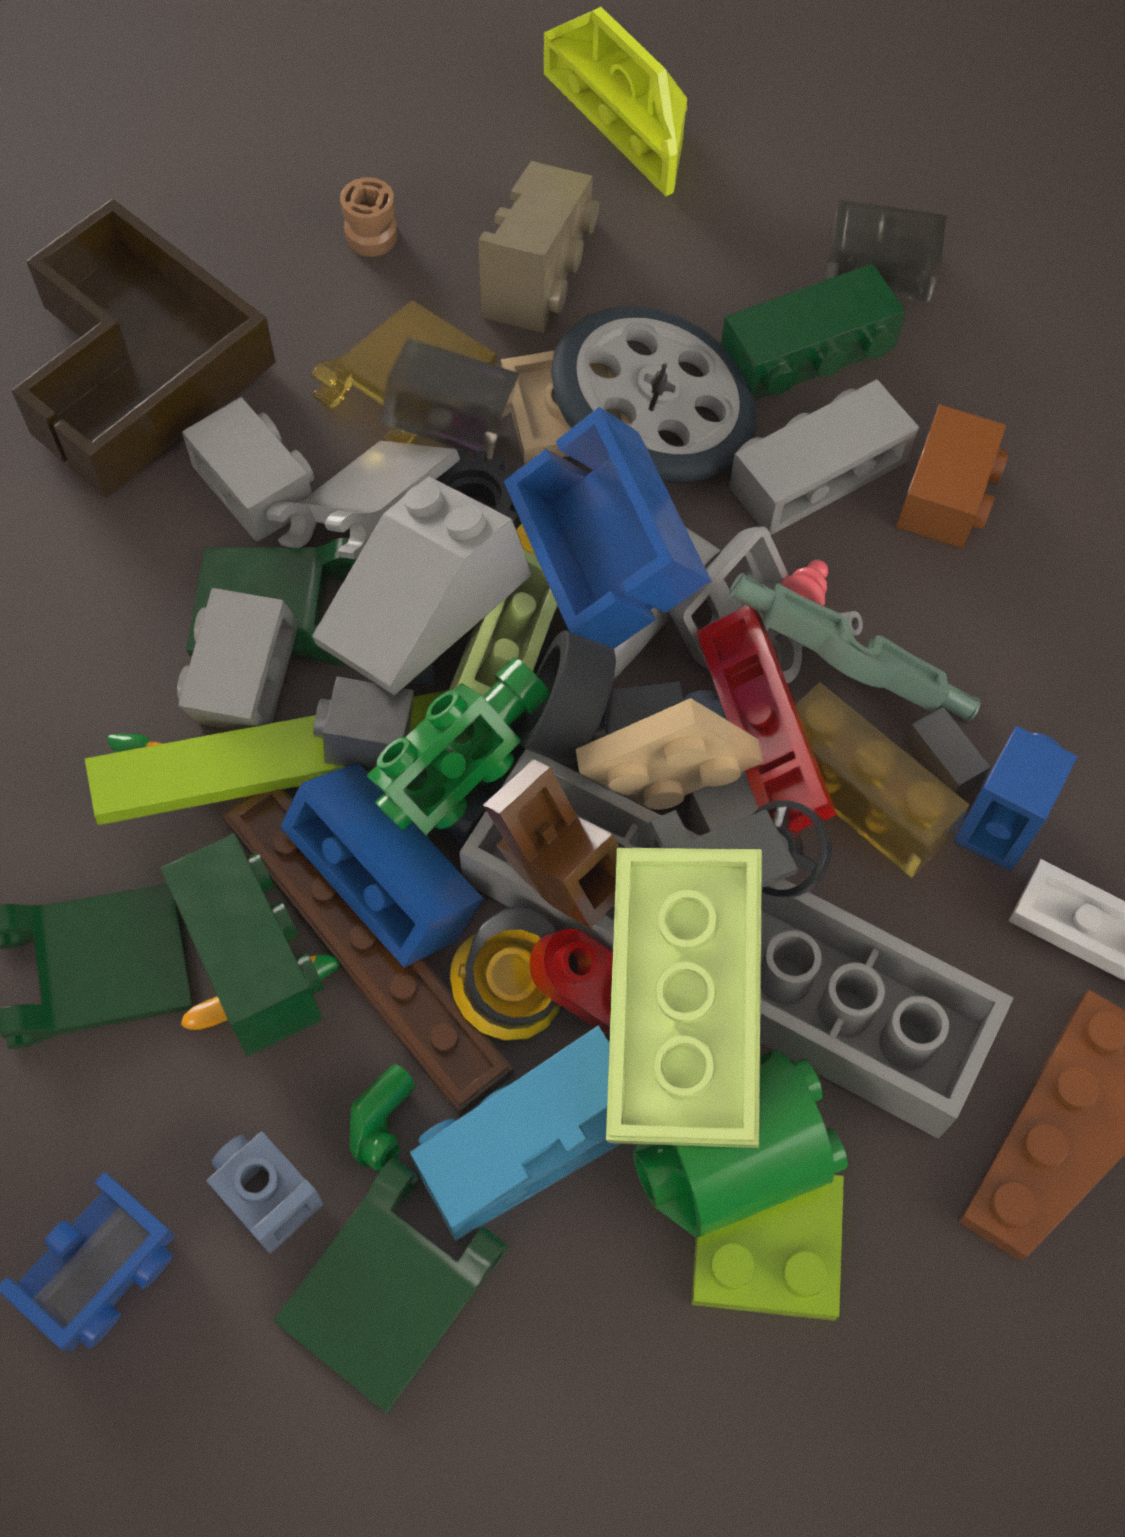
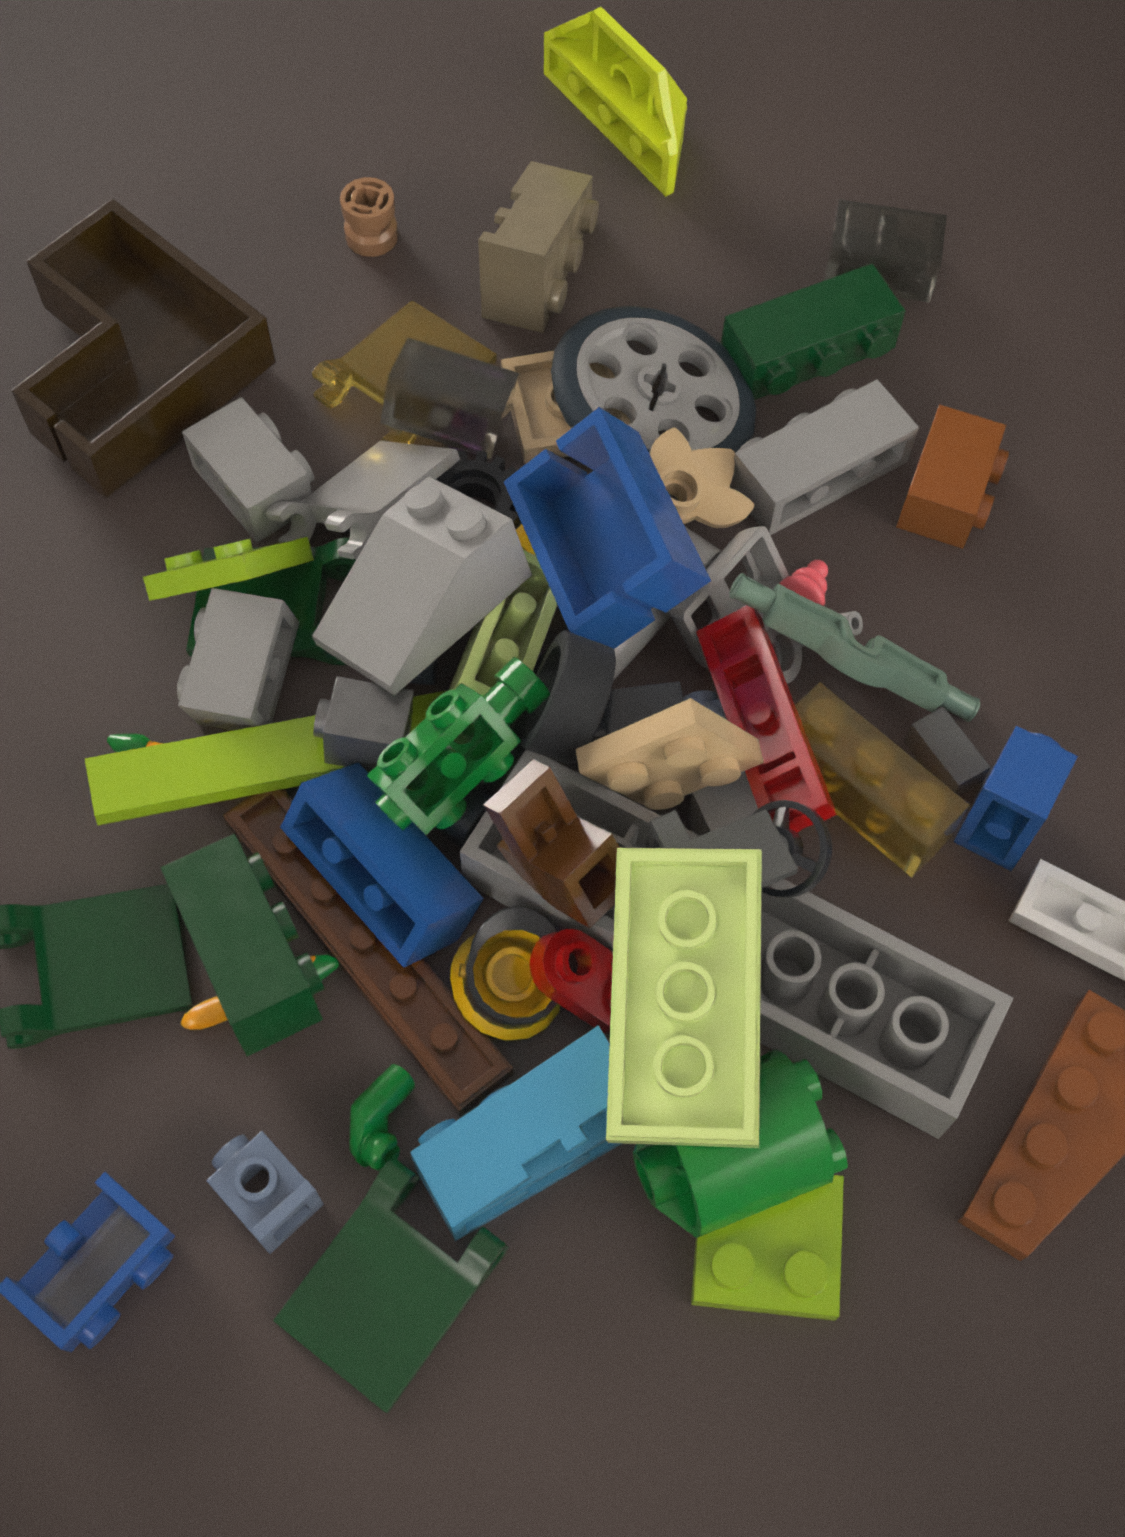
(232, 564): none -> lime wing
(699, 481): none -> tan plate

